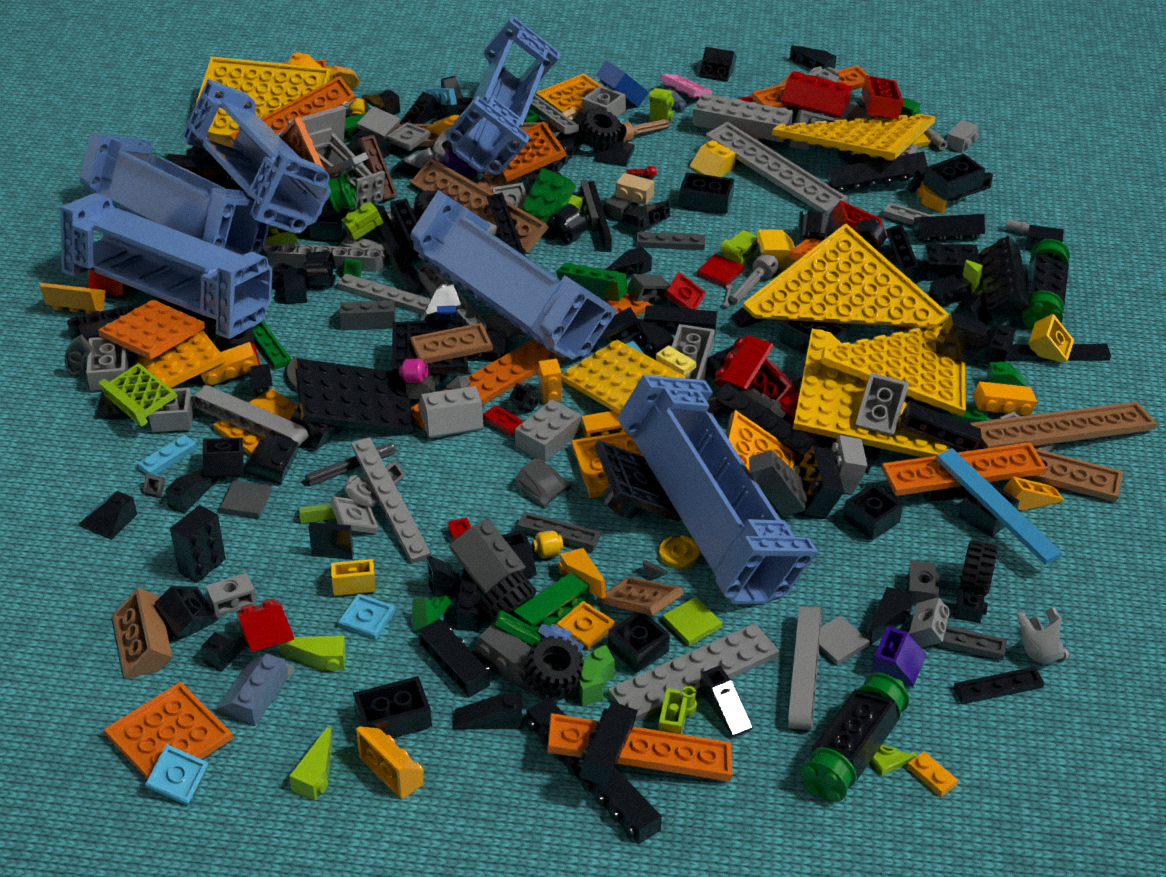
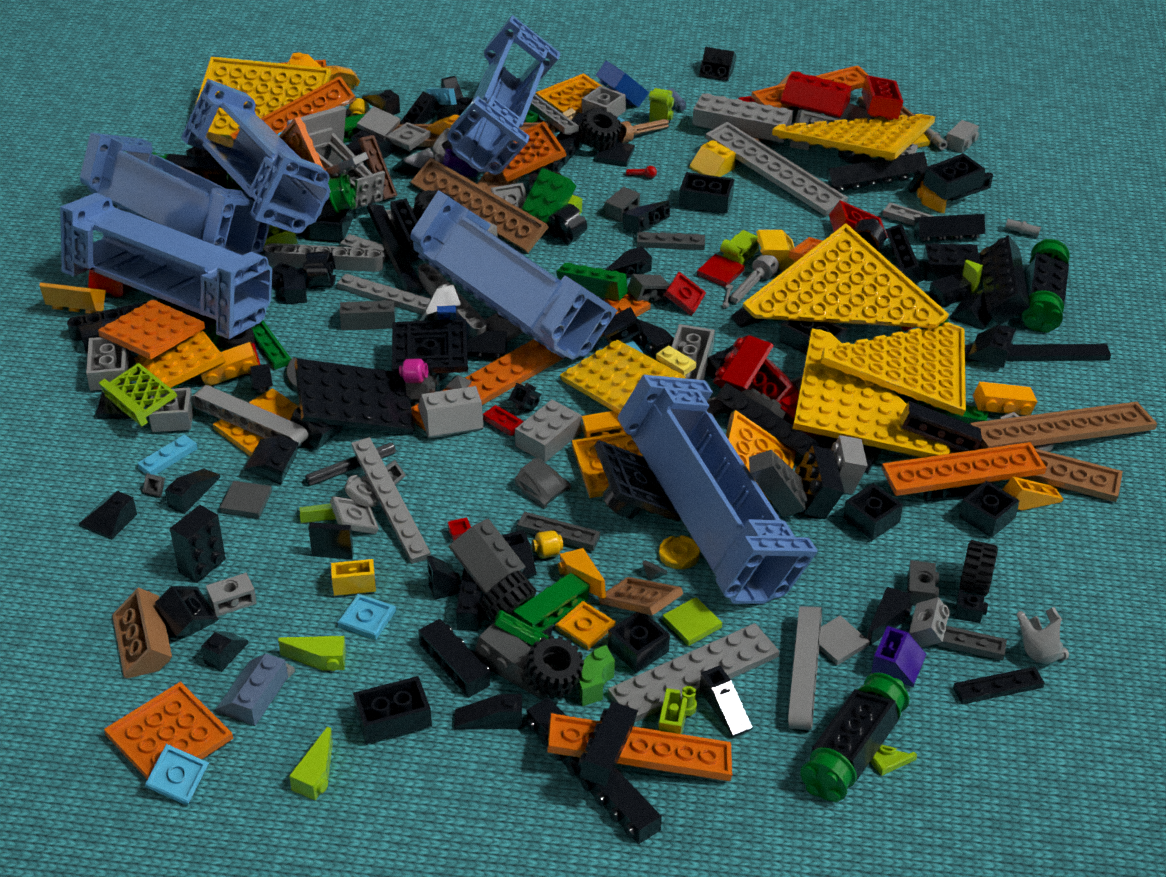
(76, 354): dark grey tile -> none
(223, 457): black brick -> none
(264, 625): red slope -> none
(352, 267): green tile -> none
(362, 220): lime brick -> none
(389, 761): light orange slope -> none
(427, 611): green slope -> none
(451, 343): medium nougat tile -> none
(504, 221): black tile -> none
(550, 380): light orange brick -> none
(556, 631): medium blue plate -> none
(588, 205): dark grey plate -> none
(602, 223): black tile -> none
(635, 188): tan brick -> none
(670, 318): black brick -> none
(684, 85): bright pink plate -> none
(812, 57): black slope -> none
(815, 224): black brick -> none
(828, 73): light grey tile -> none
(882, 404): light grey slope -> none
(910, 107): green brick -> none
(932, 774): light orange plate -> none
(961, 338): black brick -> none
(999, 506): dark azure tile -> none
(1004, 374): green slope -> none
(1039, 233): black brick -> none
(1051, 339): yellow slope -> none

